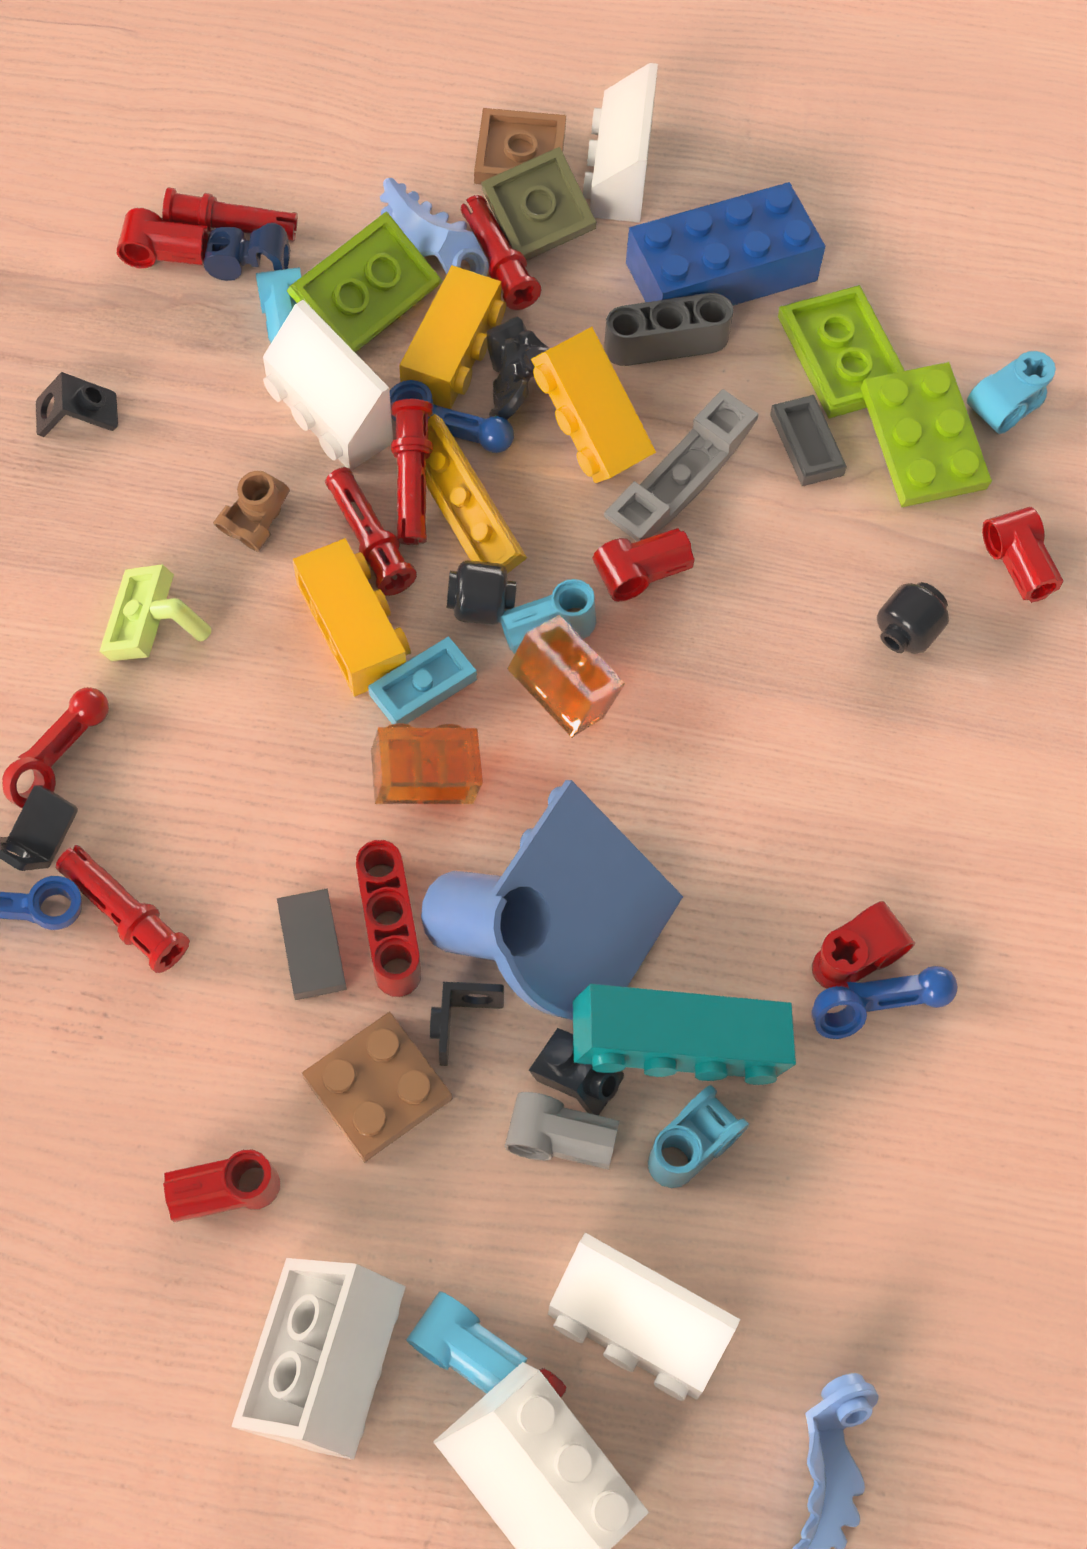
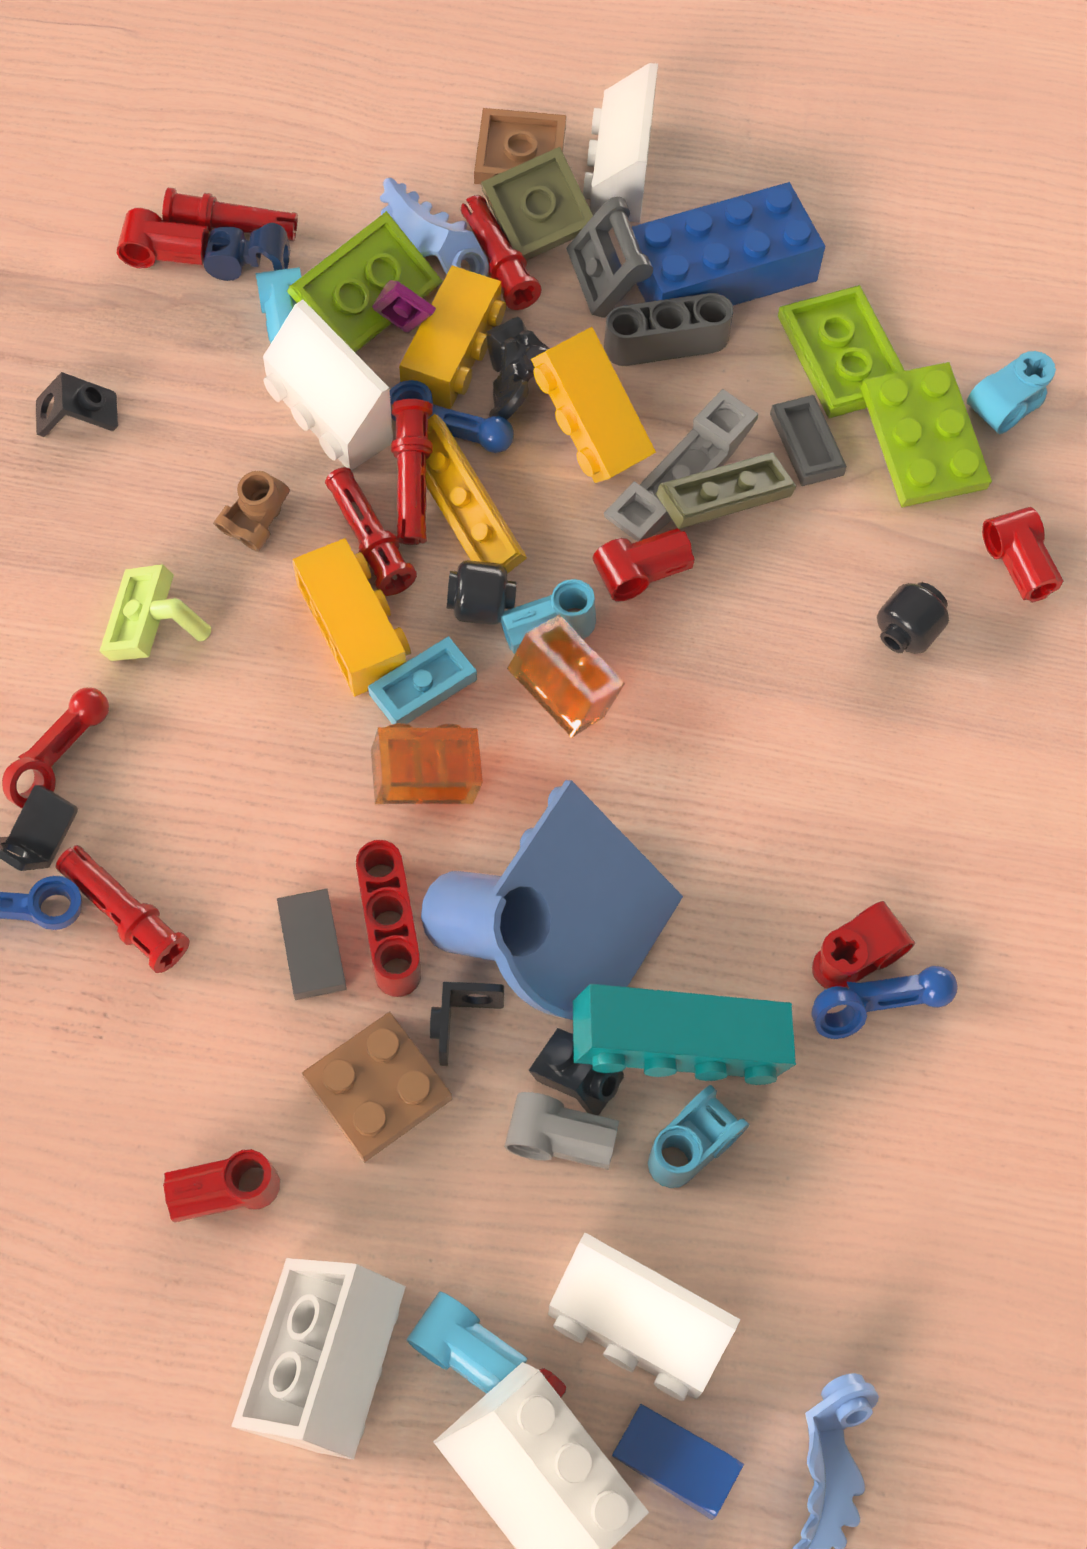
(402, 306): none -> magenta slope
(597, 262): none -> dark grey plate
(678, 1461): none -> blue slope
(725, 490): none -> olive tile

